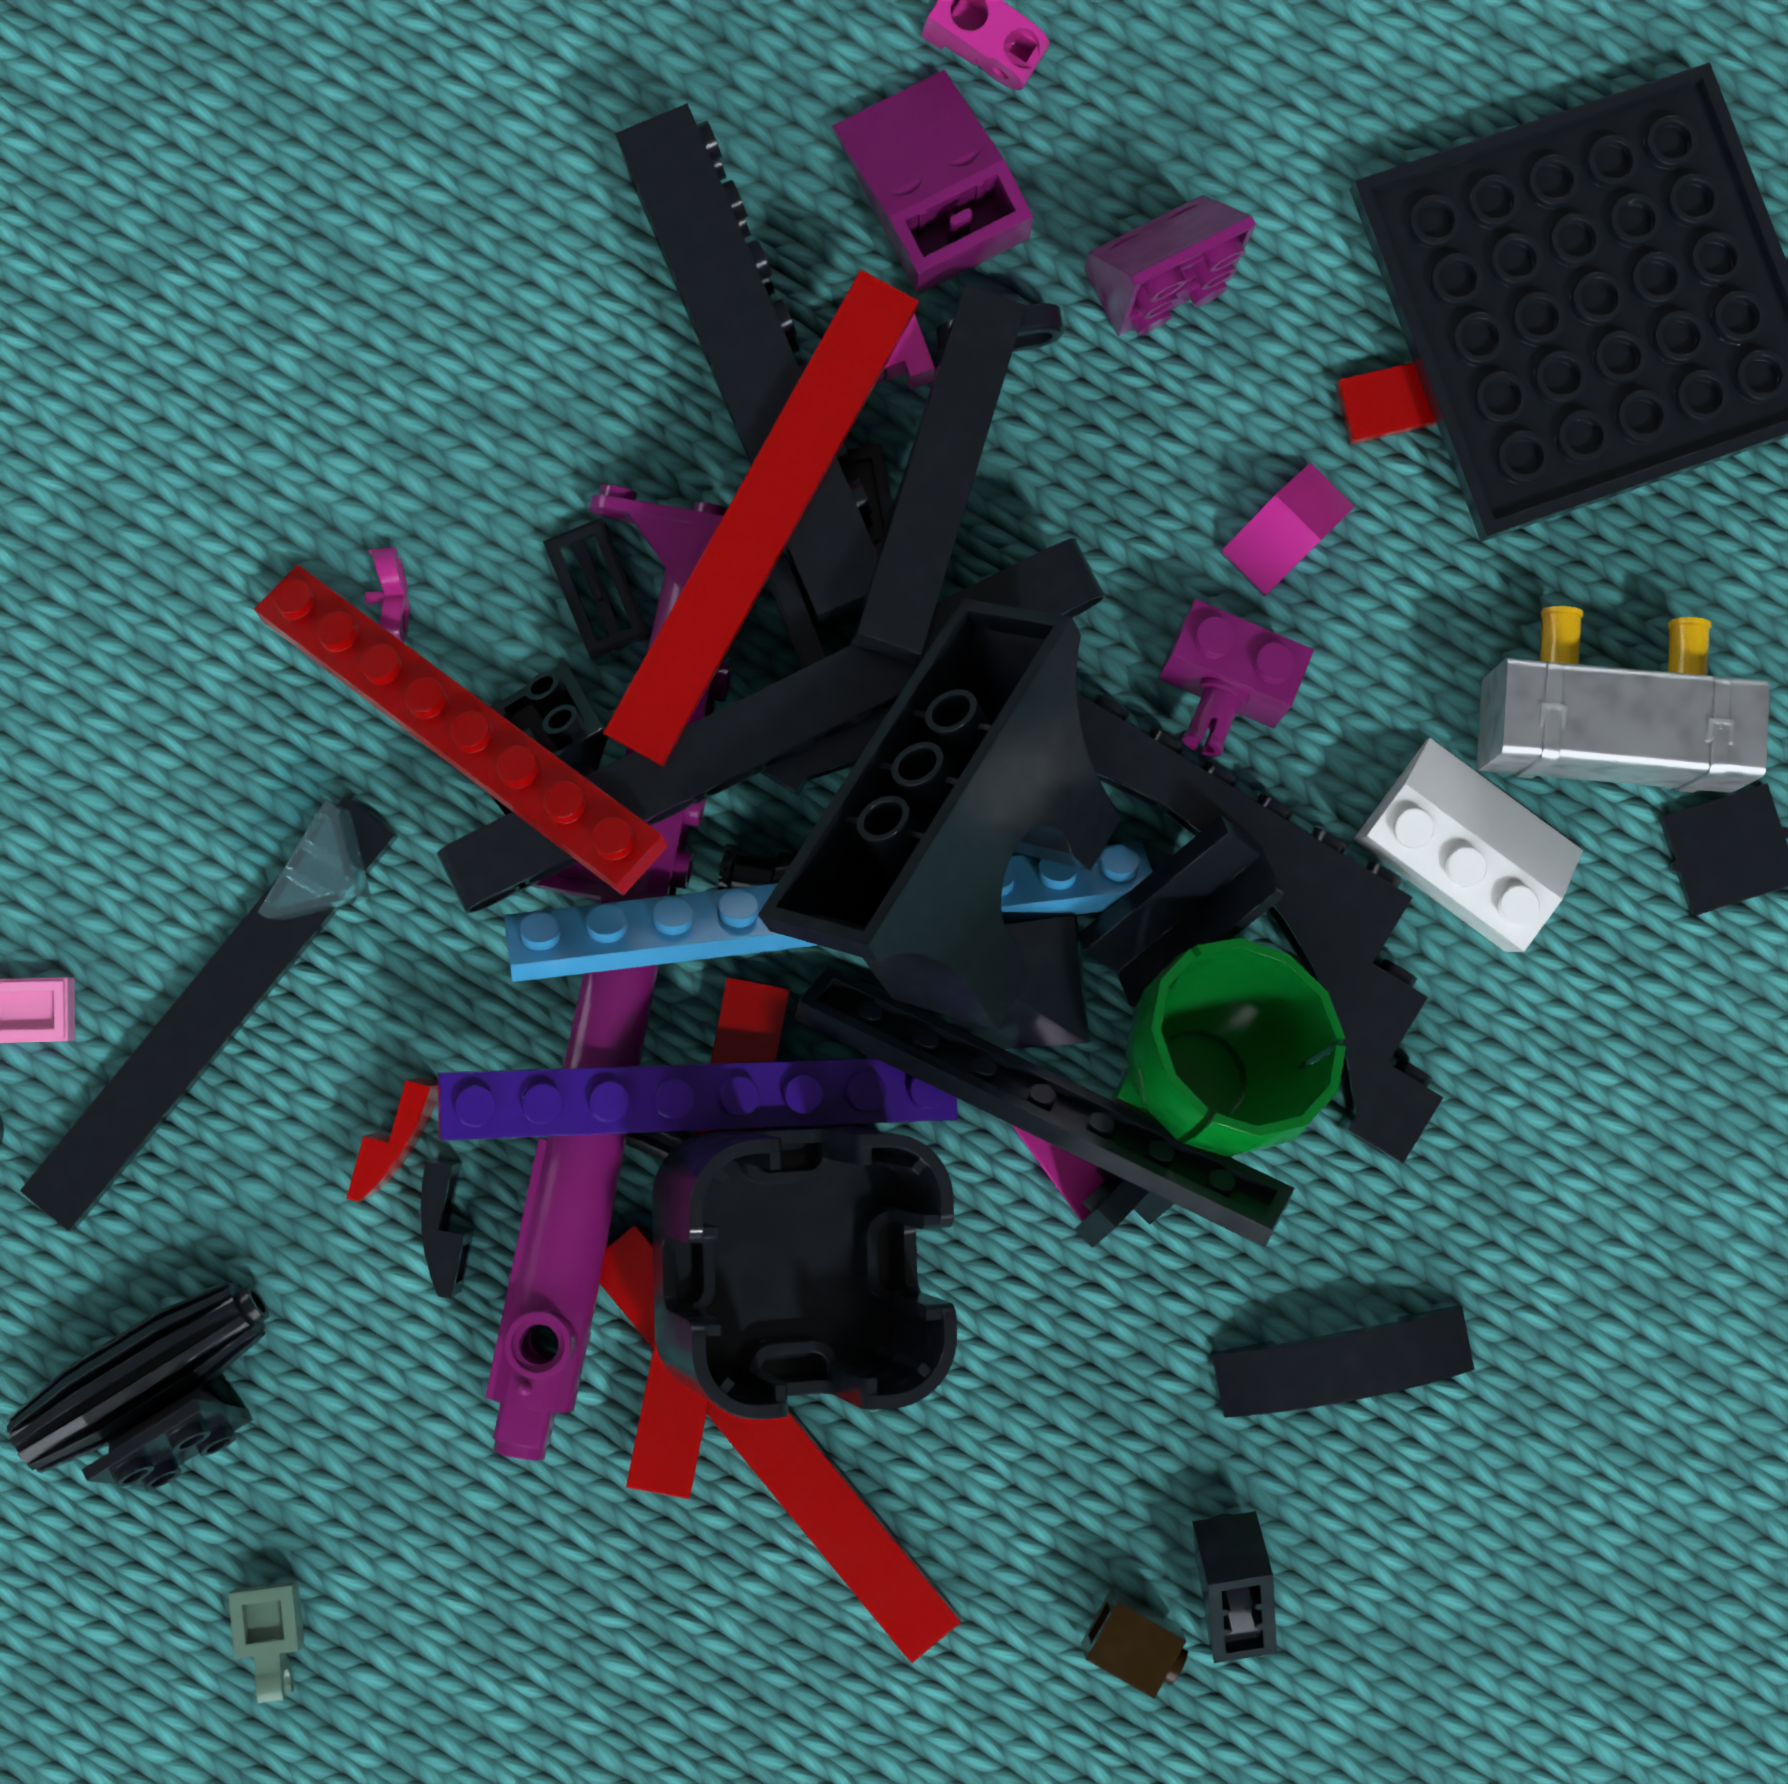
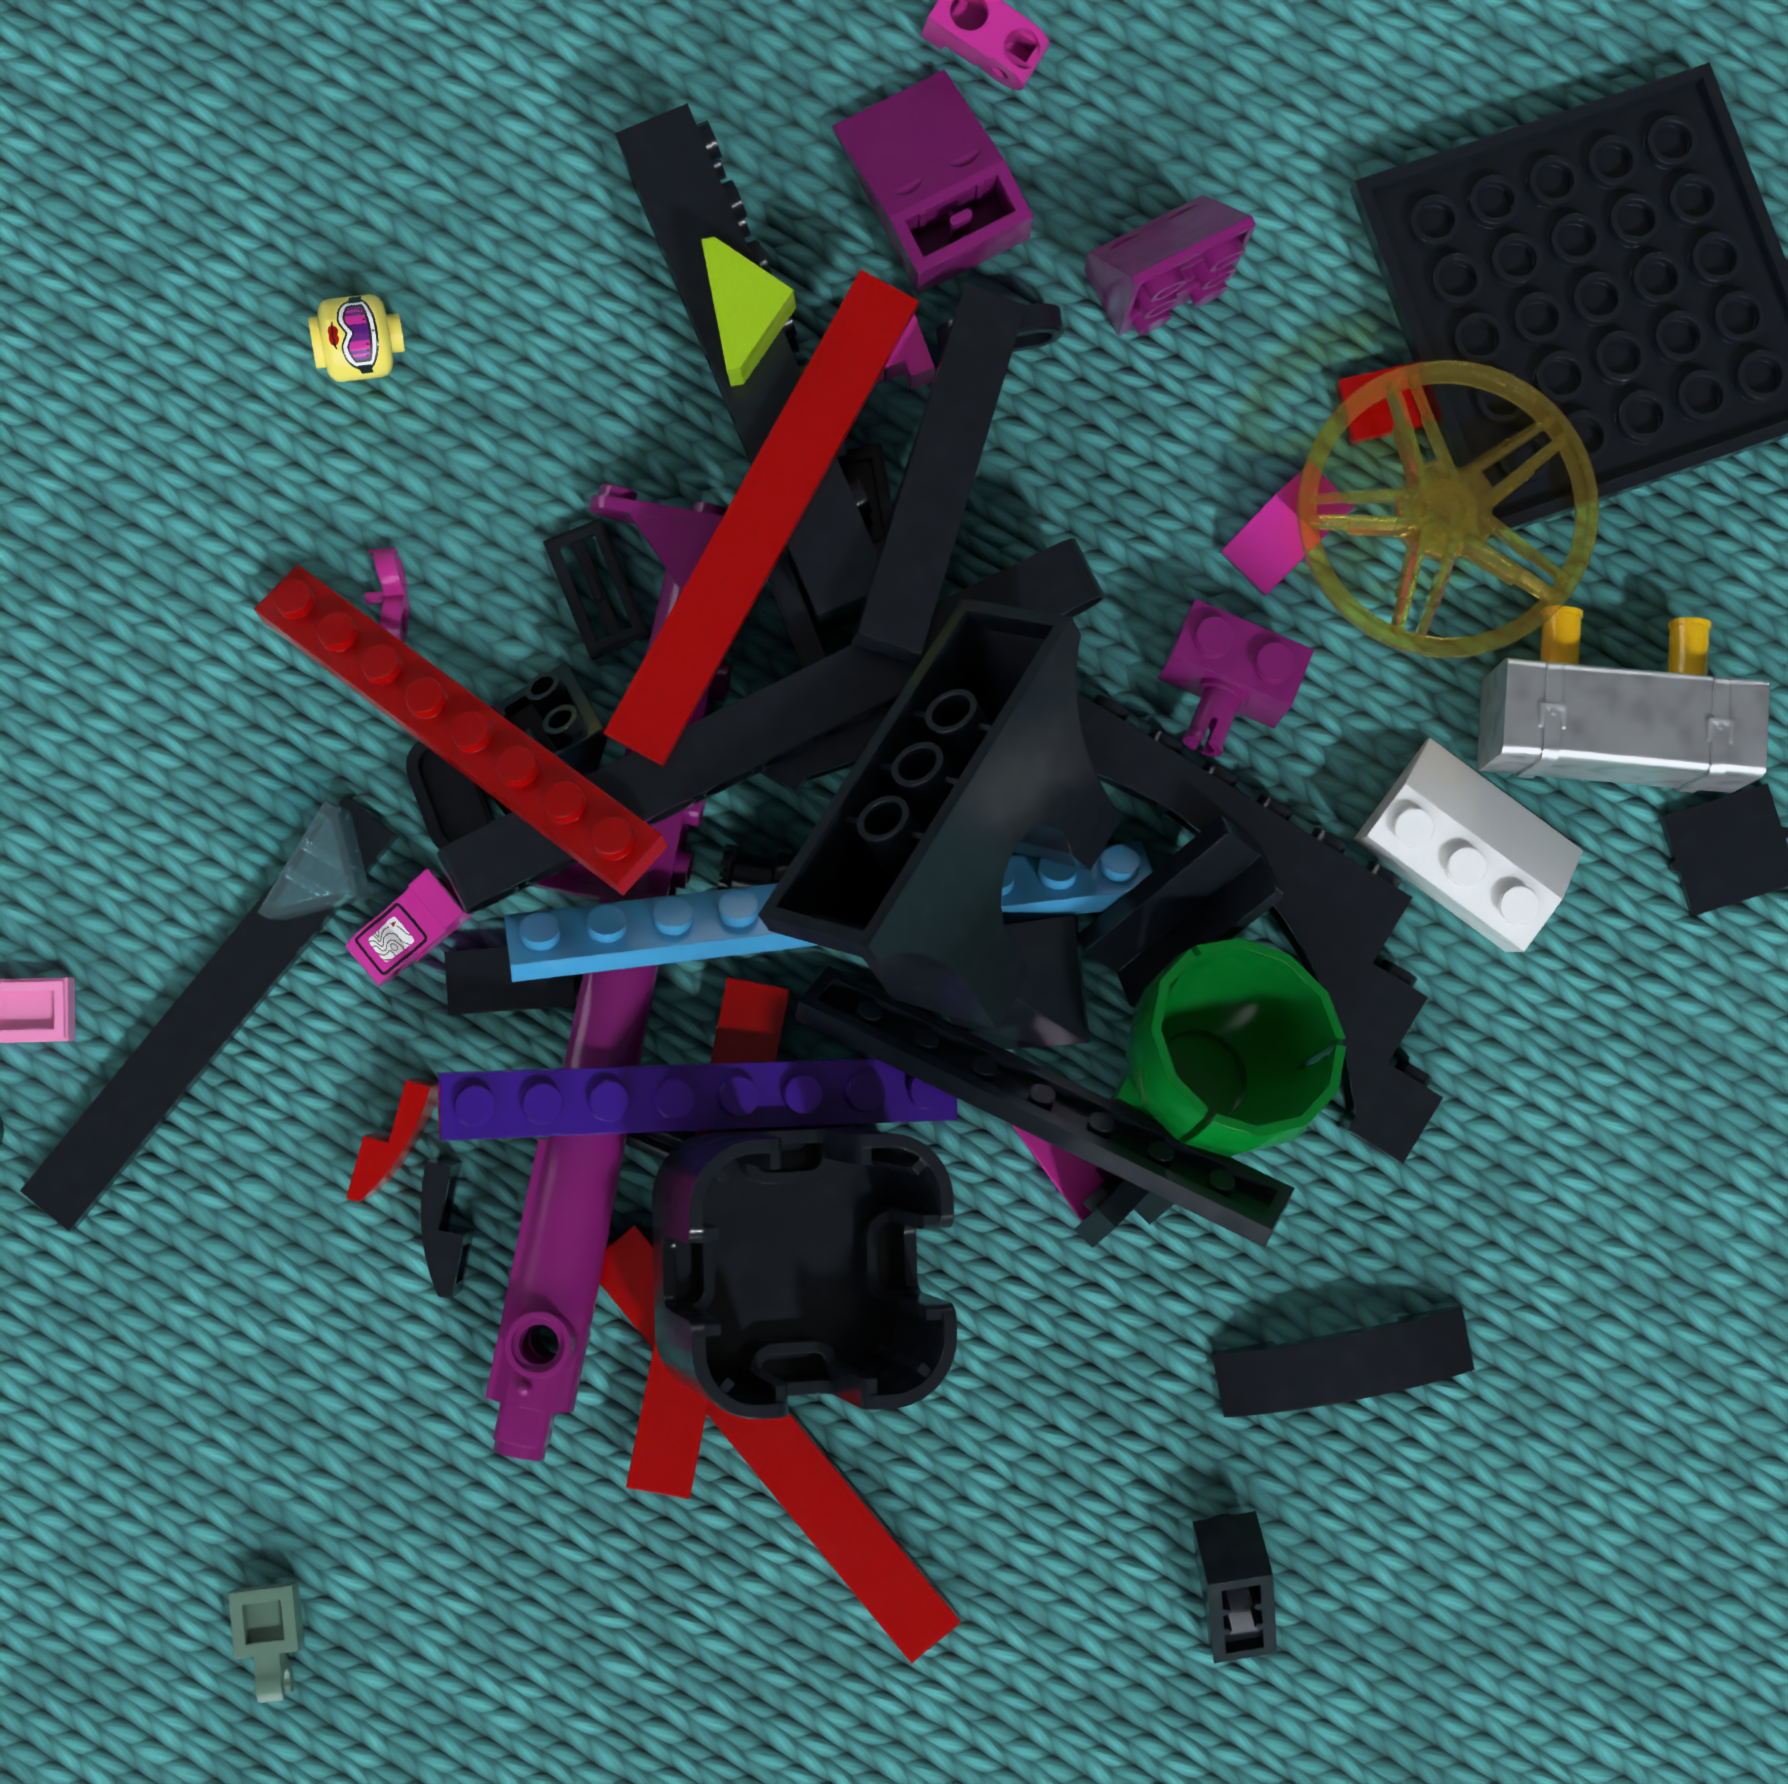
(146, 1393): black plate -> none
(355, 337): none -> light yellow head
(408, 927): none -> dark pink leg
(445, 796): none -> black tile
(483, 983): none -> black tile
(748, 307): none -> lime slope
(1135, 1643): dark brown brick -> none
(1447, 508): none -> clear yellow wheel

